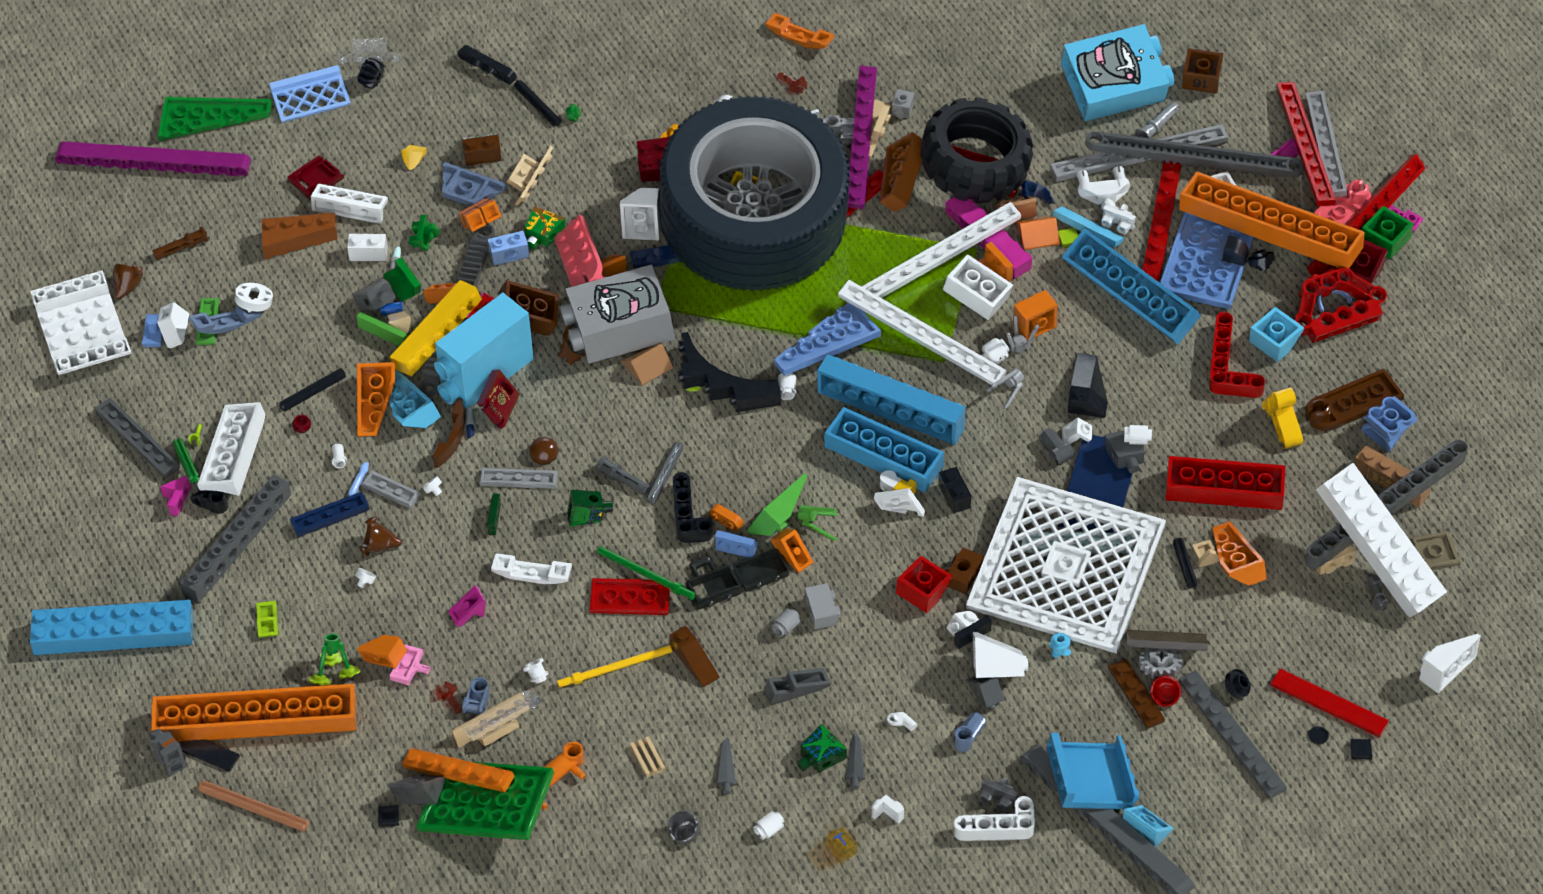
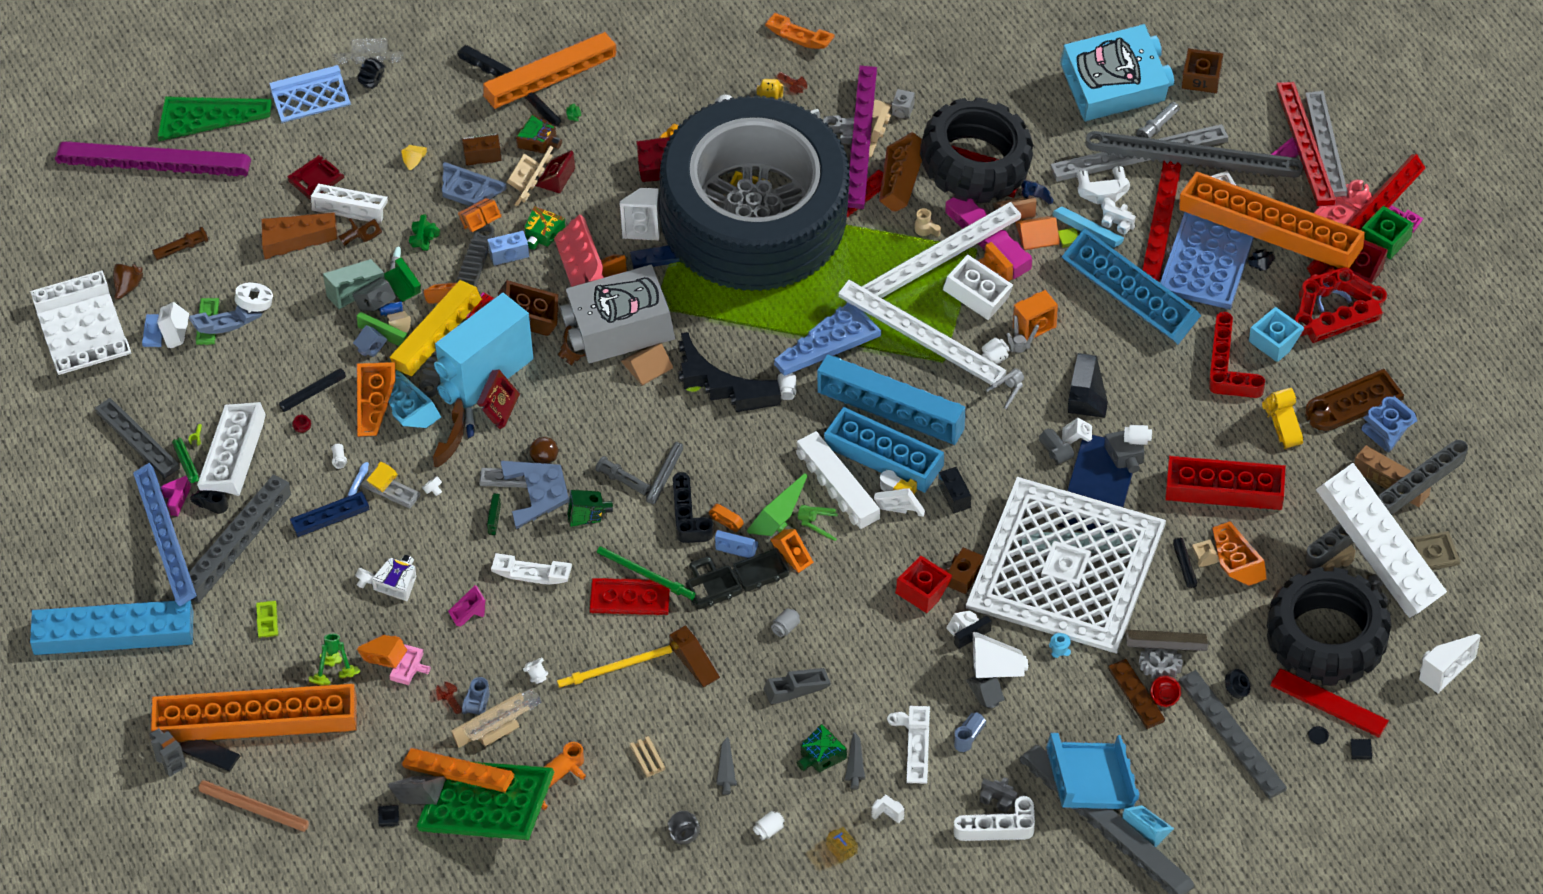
(164, 534): none -> medium blue plate
(345, 281): none -> sand green wedge
(360, 232): none -> reddish brown bracket
(367, 247): white brick -> none
(369, 341): none -> sand blue brick
(378, 538): reddish brown hat -> none
(382, 476): none -> yellow tile
(396, 578): none -> white torso
(537, 135): none -> torso
(544, 485): none -> sand blue wing
(549, 70): none -> orange brick
(557, 172): none -> dark red slope
(770, 88): none -> yellow head
(821, 606): light grey brick -> none
(838, 480): none -> white brick
(918, 744): none -> white slope
(923, 224): none -> tan piece
(1235, 251): black brick -> none
(1330, 591): none -> black tyre

